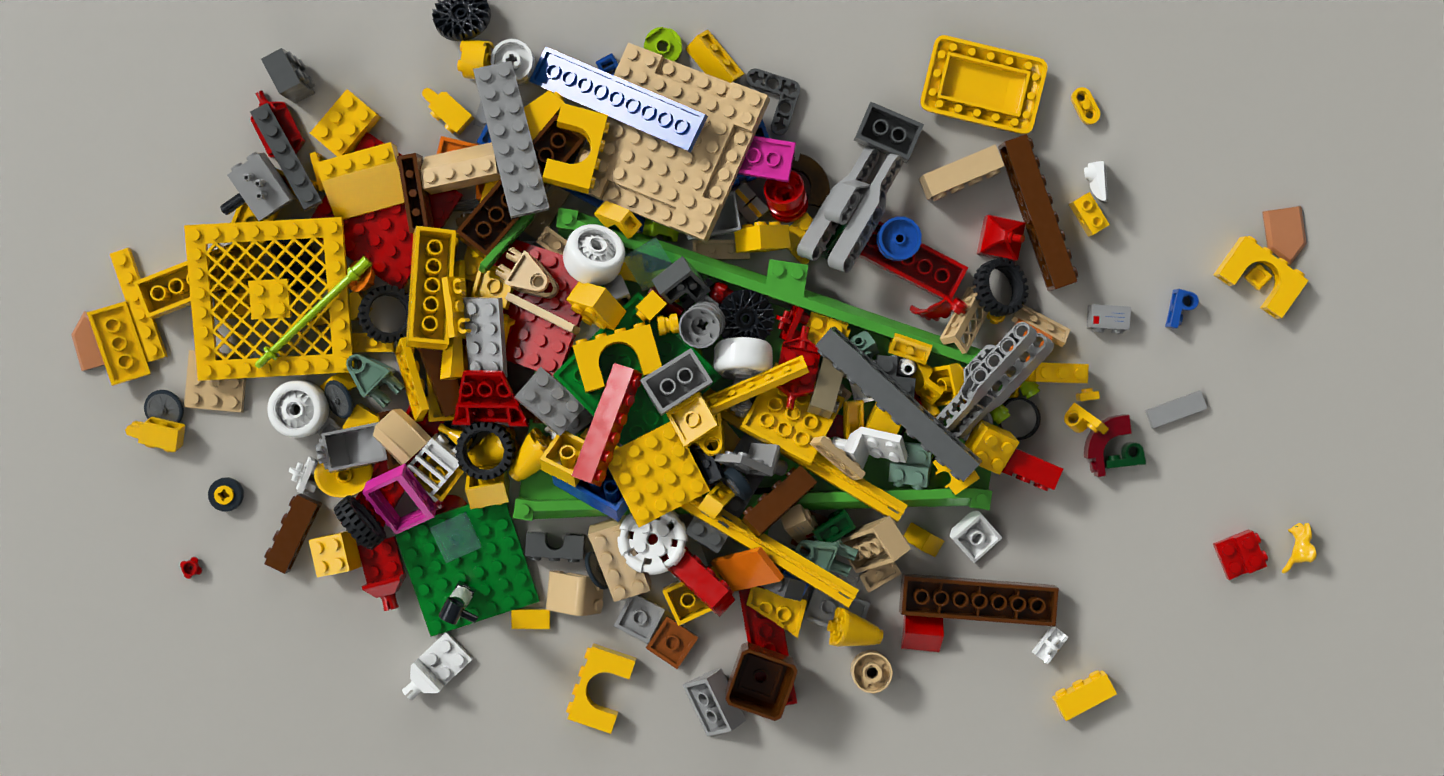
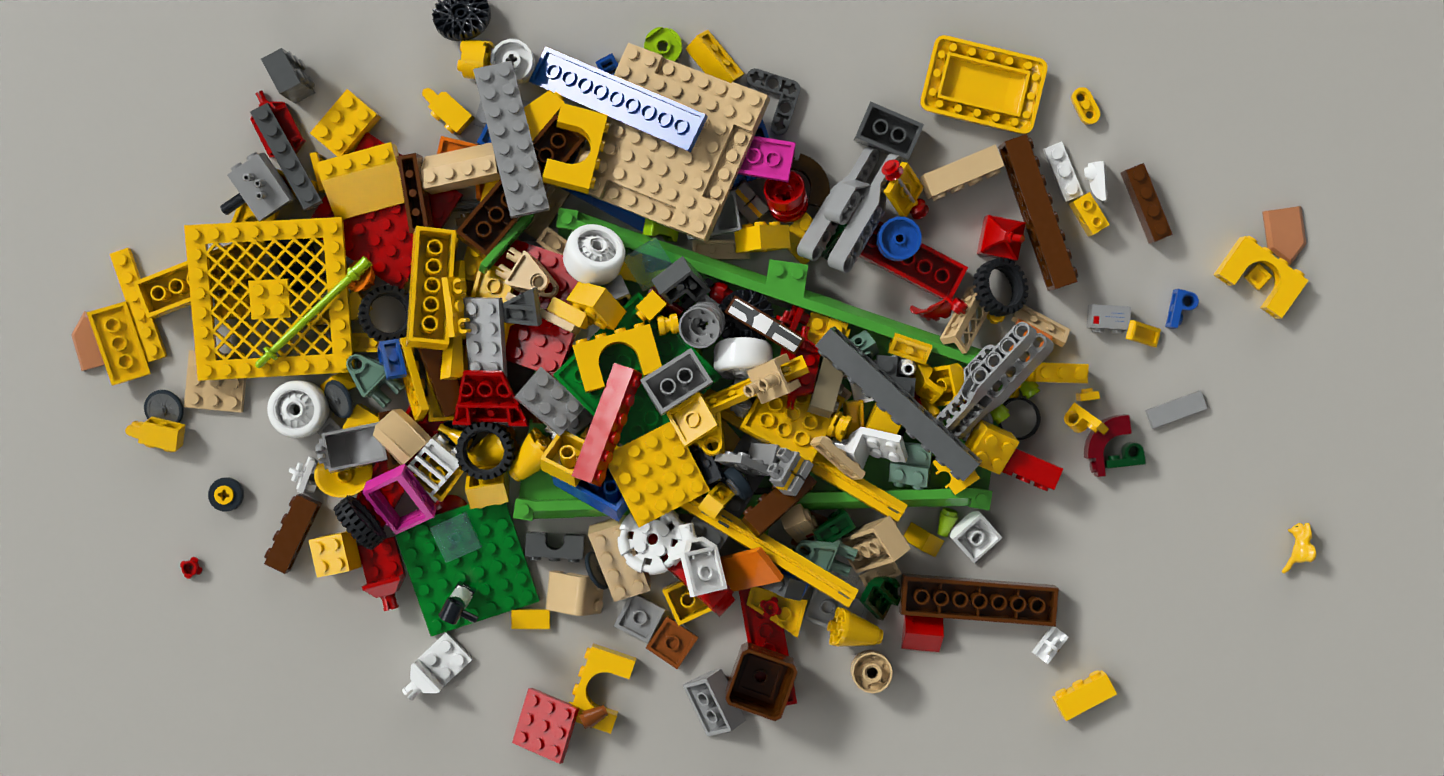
(392, 359): none -> blue plate
(523, 309): none -> dark grey wing
(545, 725): none -> plate
(568, 313): none -> yellow slope
(592, 716): none -> dark orange cone
(612, 214): yellow slope -> none
(700, 562): none -> white plate
(764, 325): none -> slope
(769, 380): none -> tan piece
(776, 610): none -> red plate
(790, 471): none -> light grey hips
(839, 426): none -> yellow wheel
(880, 595): none -> dark green slope
(904, 189): none -> yellow plate
(946, 521): none -> lime cone
(1063, 172): none -> white plate
(1143, 333): none -> yellow tile
(1146, 203): none -> reddish brown brick
(1241, 554): red plate -> none

